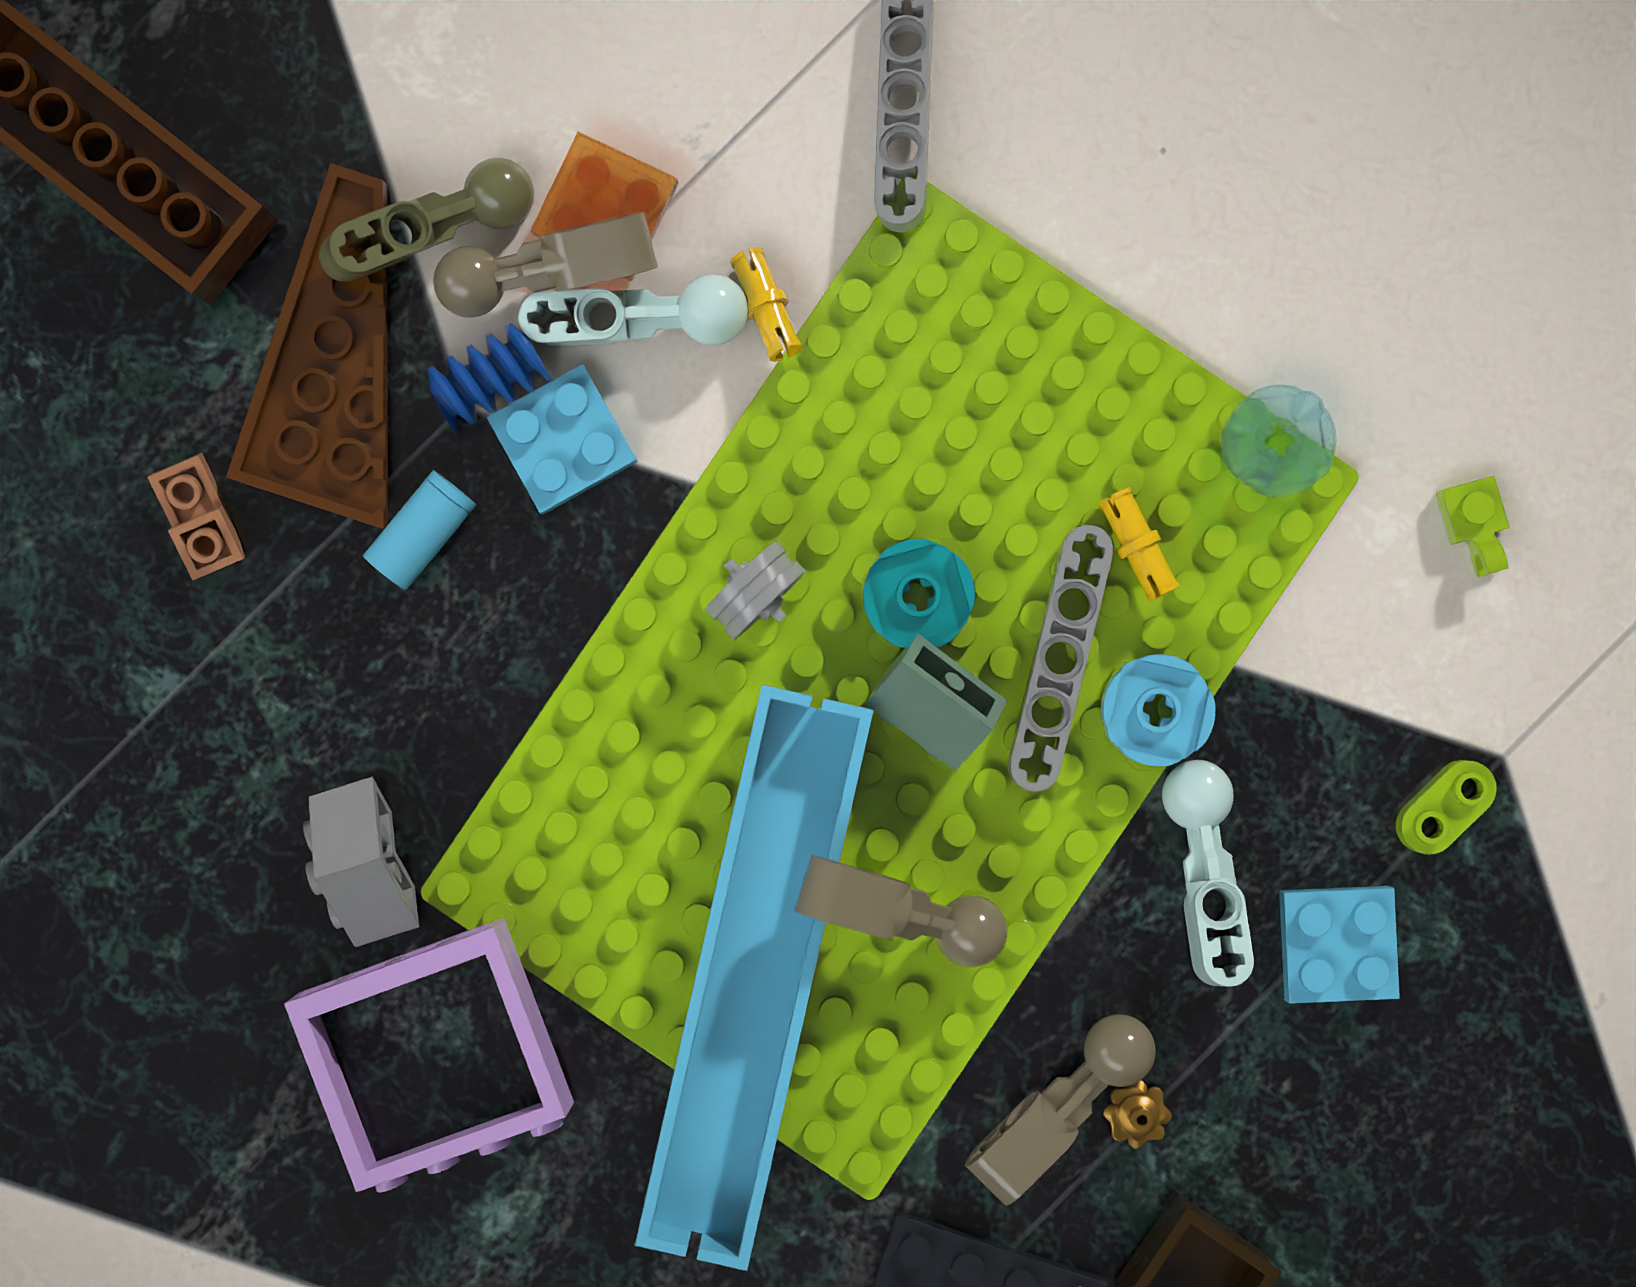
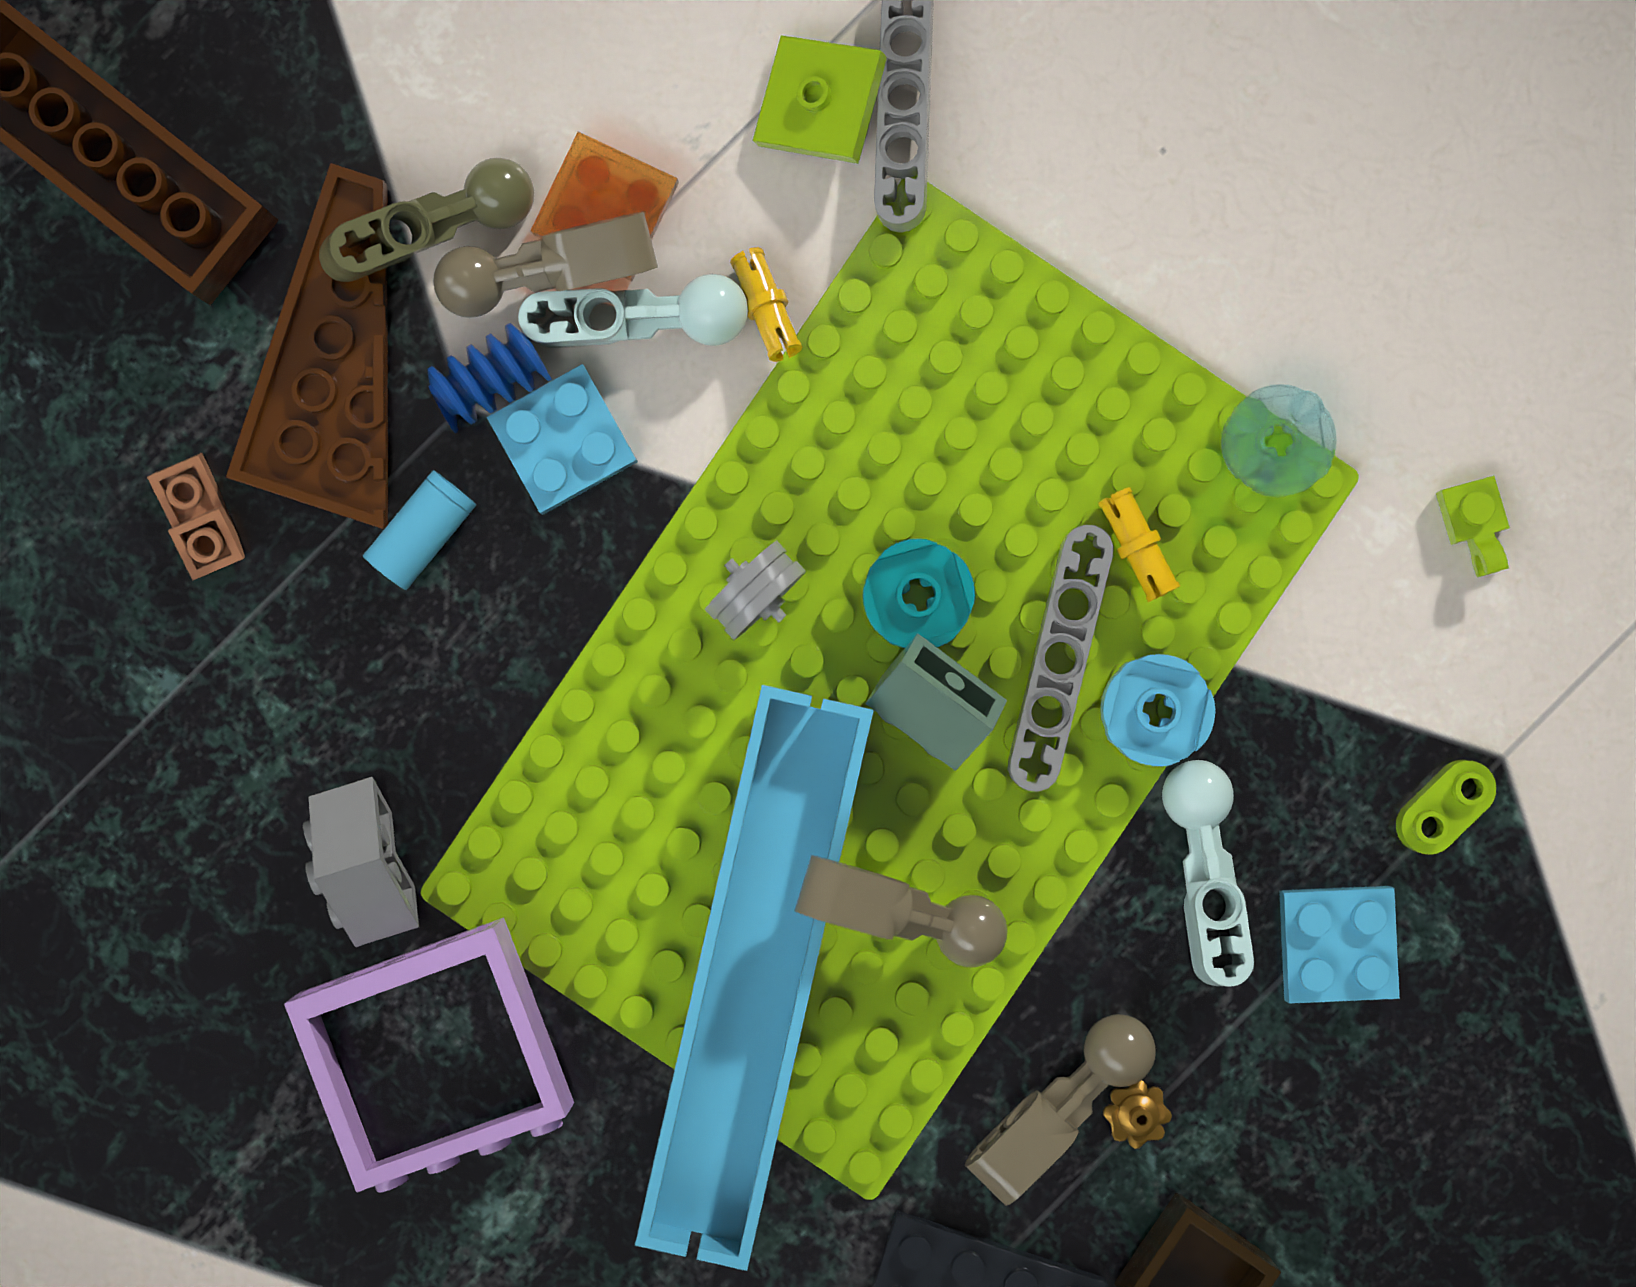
(819, 99): none -> lime plate

